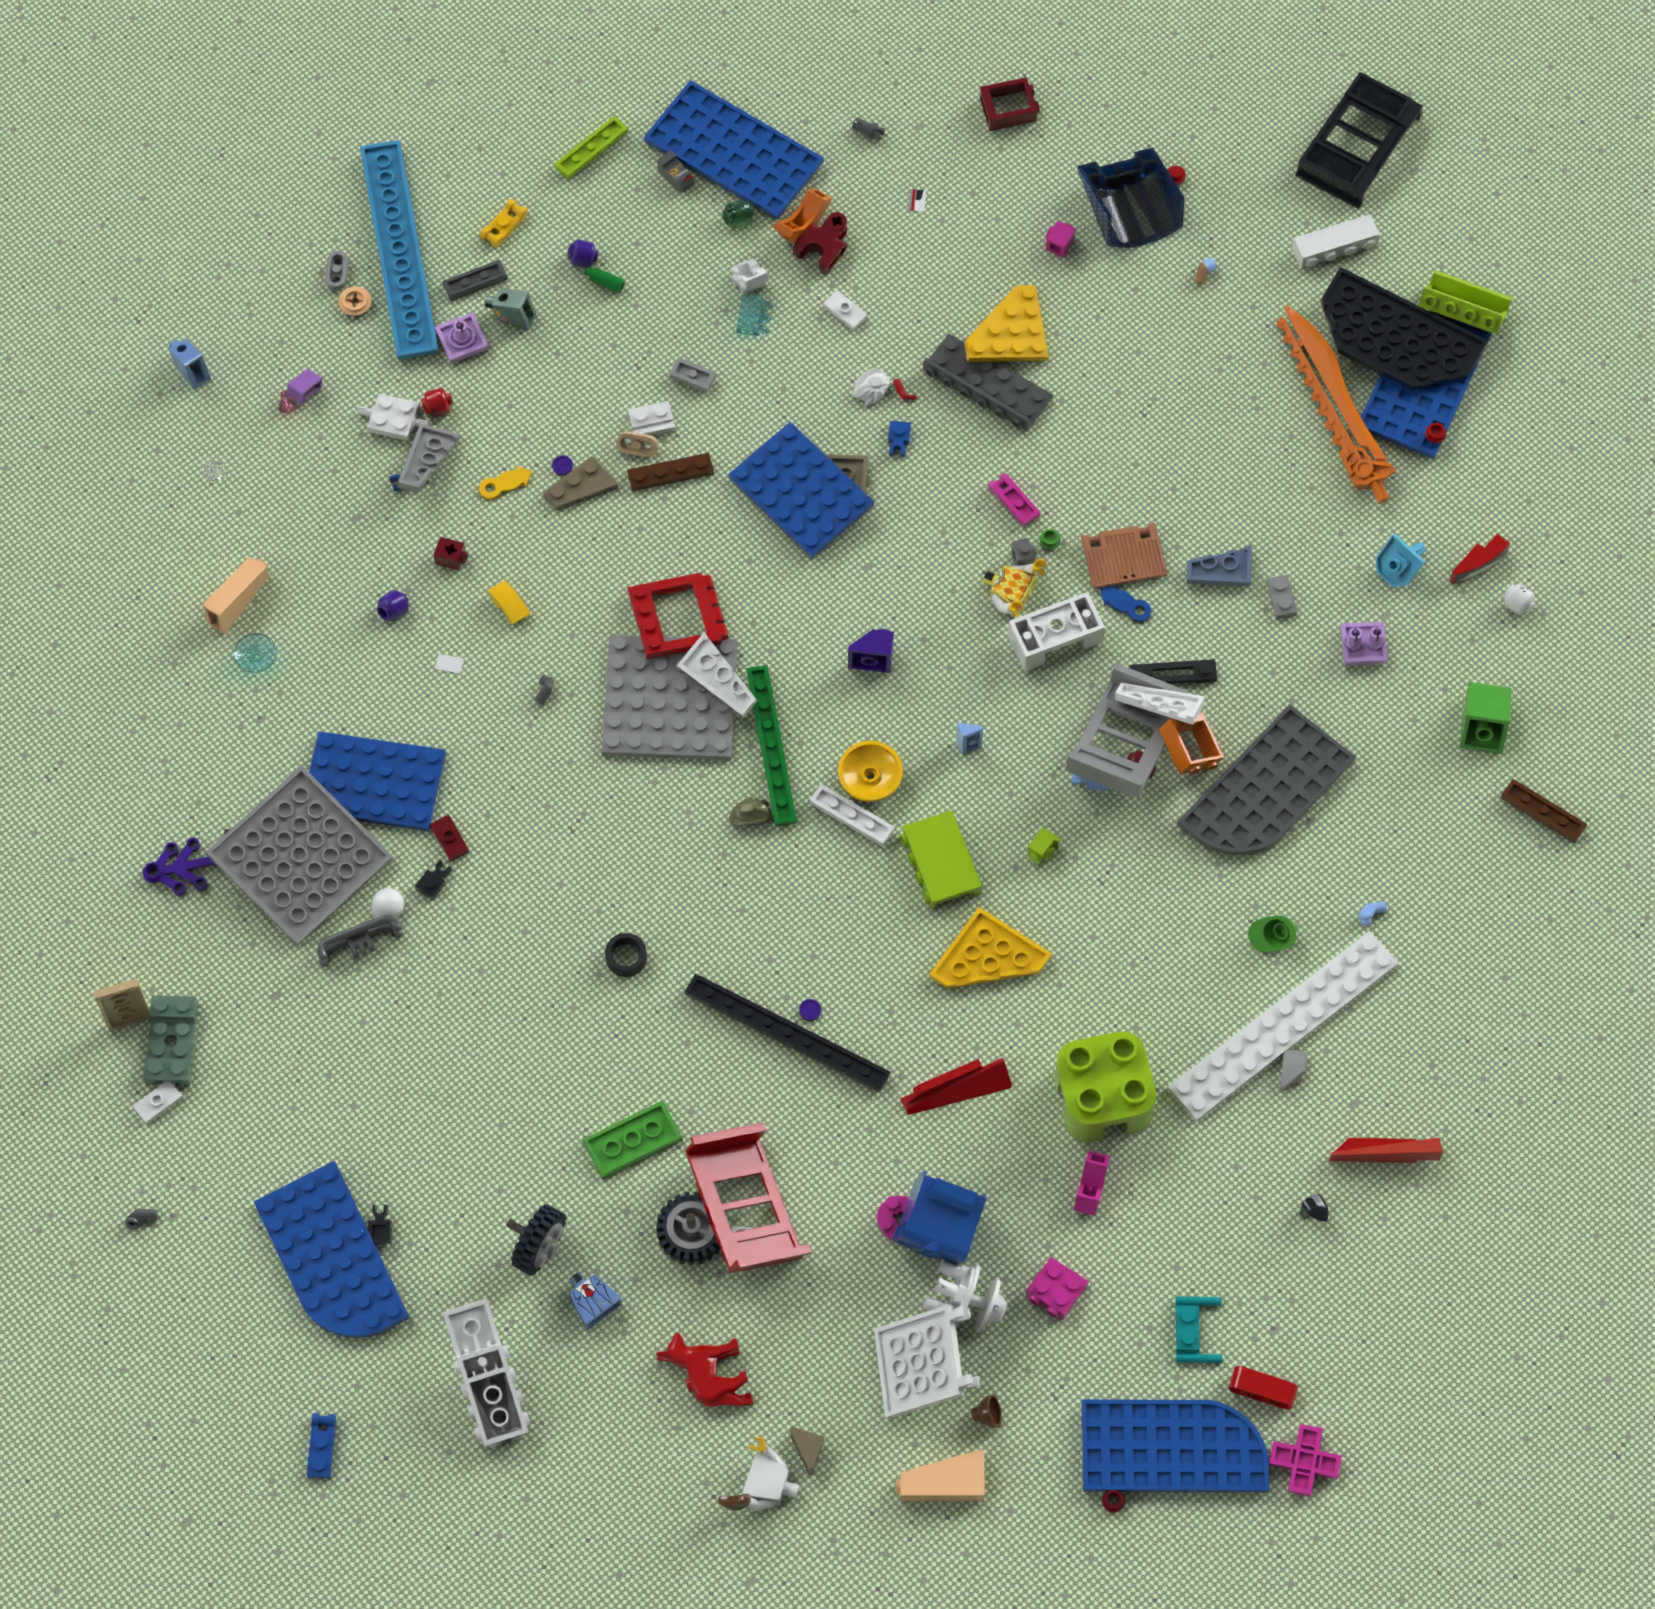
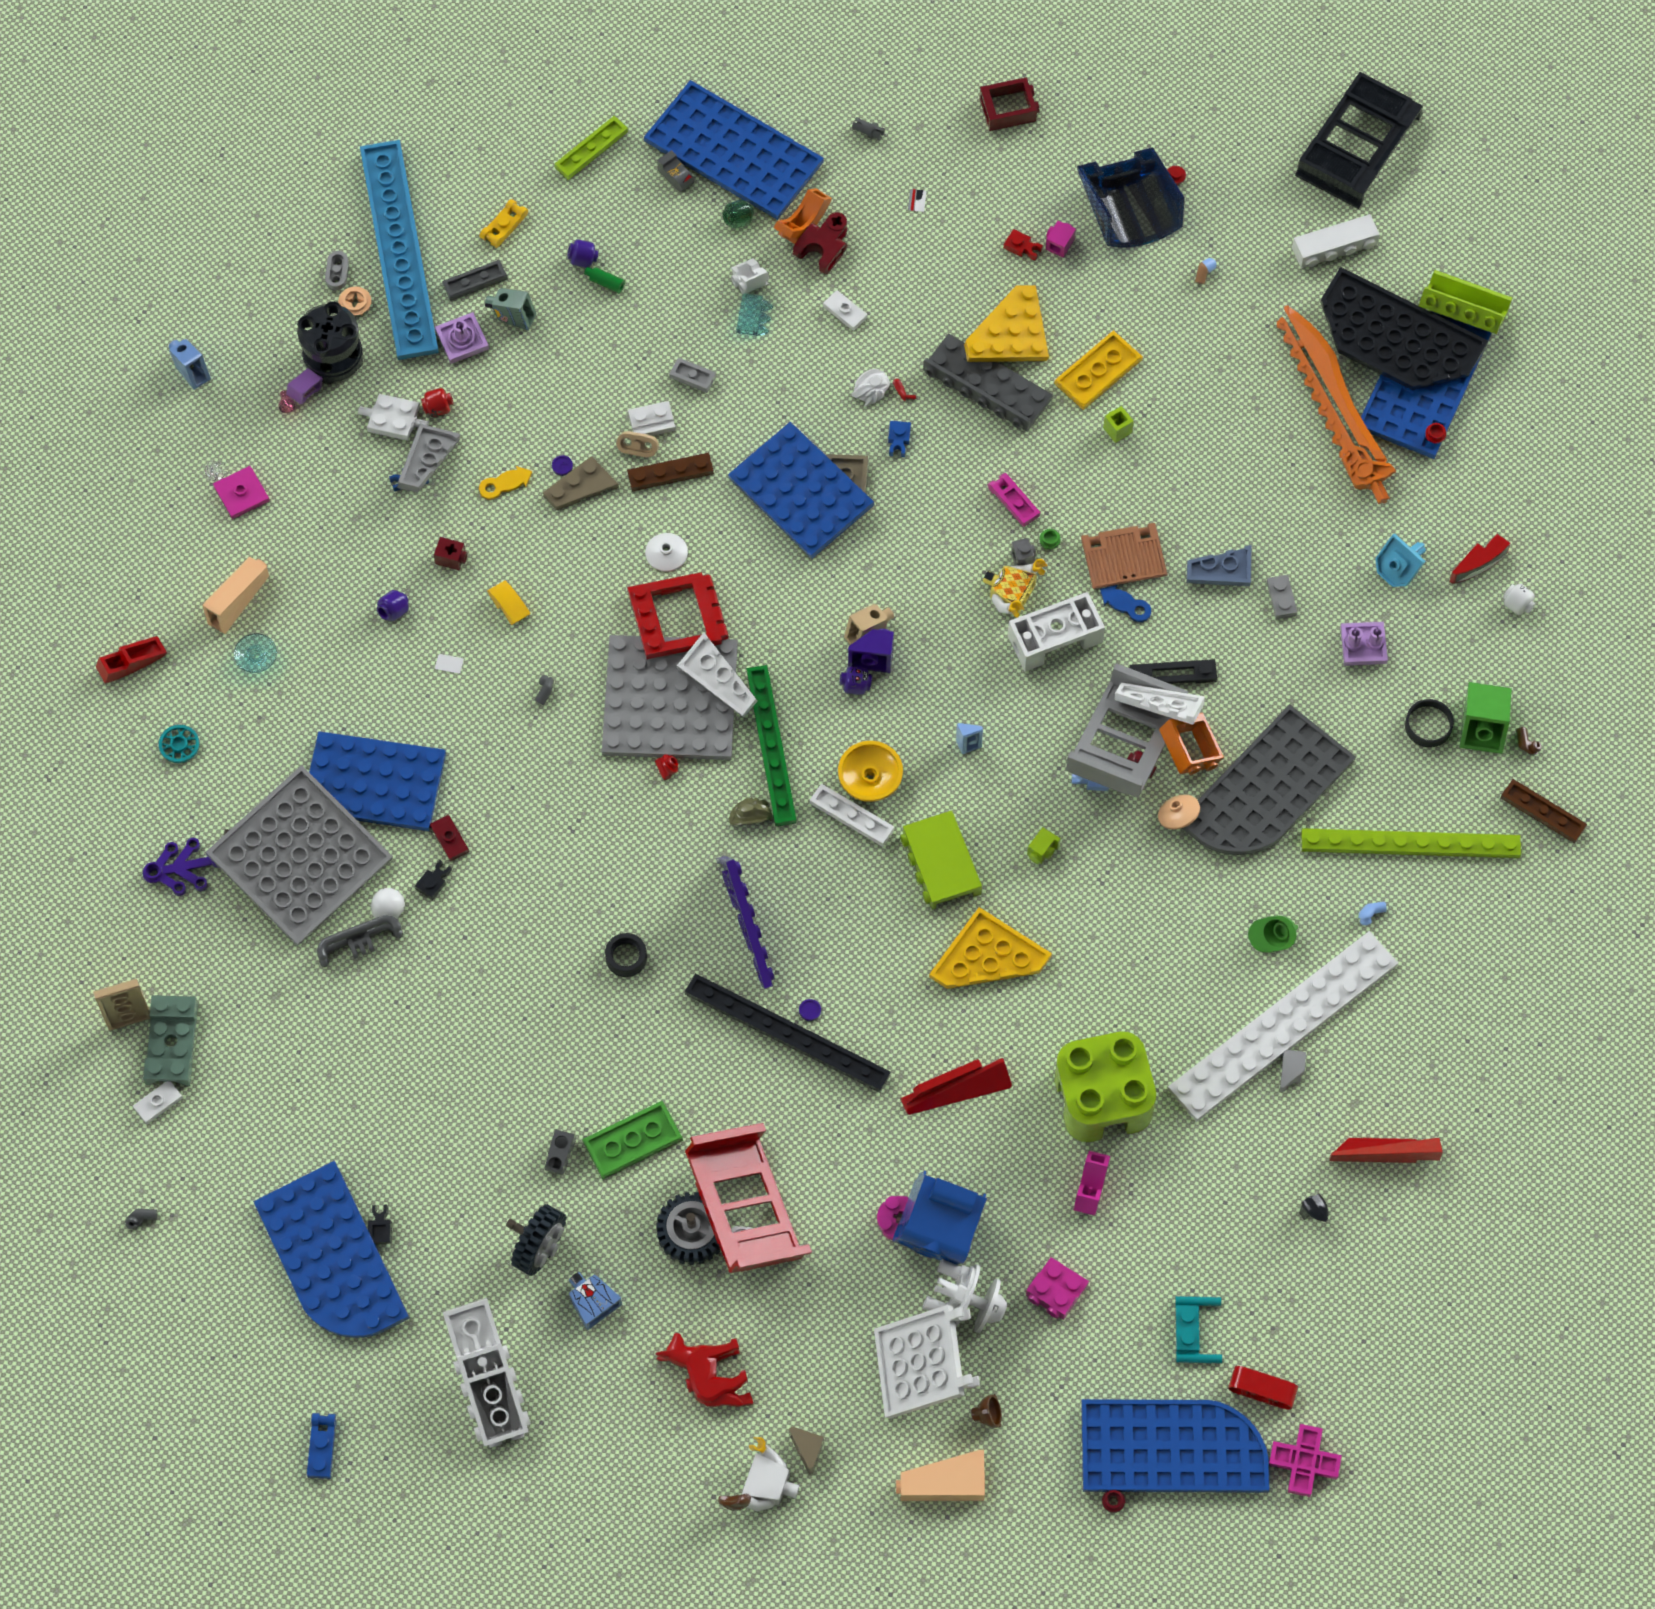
(130, 659): none -> red slope
(179, 744): none -> teal wheel
(241, 492): none -> dark pink plate
(330, 342): none -> black piece
(560, 1151): none -> dark grey leg
(666, 560): none -> white dish
(667, 766): none -> red plate
(737, 892): none -> dark purple wing
(855, 680): none -> dark purple head
(866, 620): none -> tan torso
(1021, 243): none -> red plate
(1098, 370): none -> yellow tile
(1118, 424): none -> lime brick
(1179, 812): none -> light nougat dish
(1410, 843): none -> lime plate
(1429, 703): none -> black tyre
(1525, 744): none -> reddish brown arm

